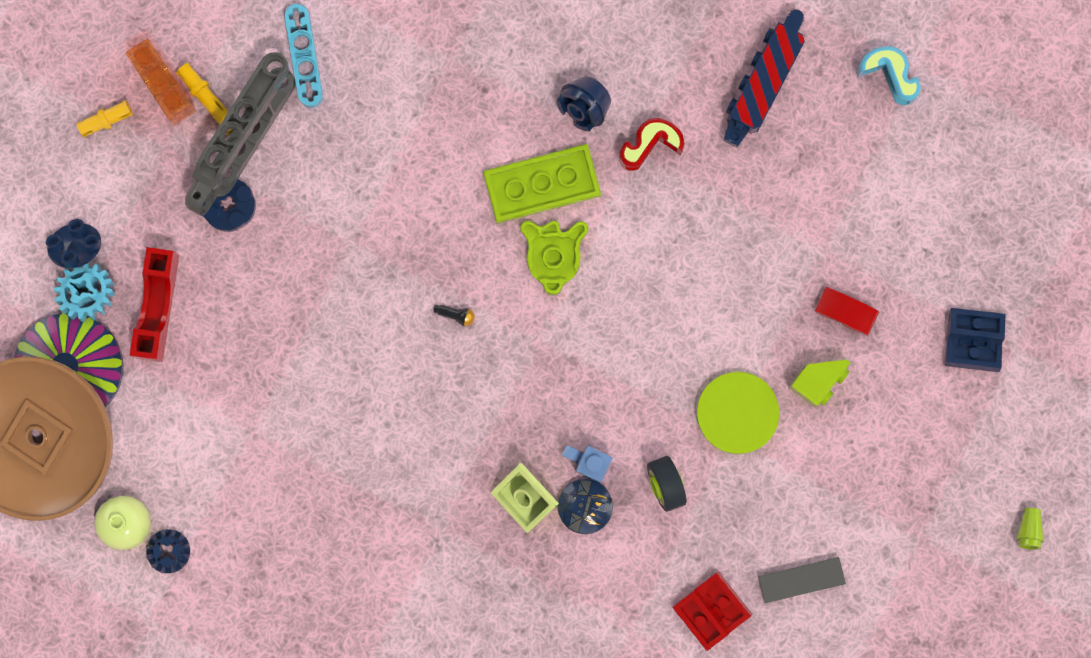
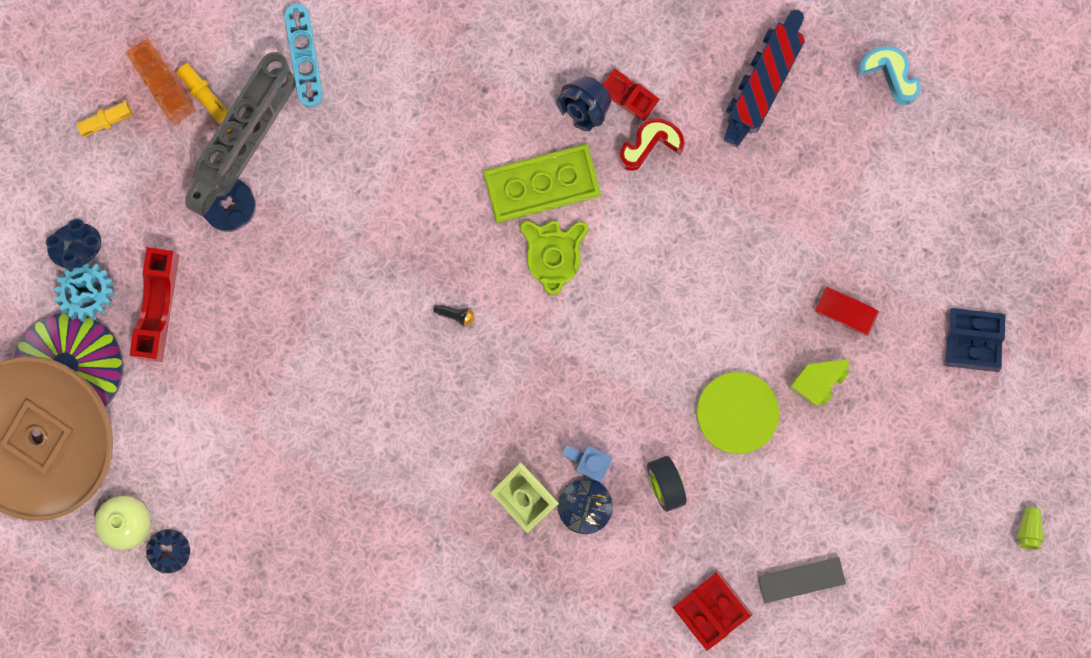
(629, 95): none -> red slope

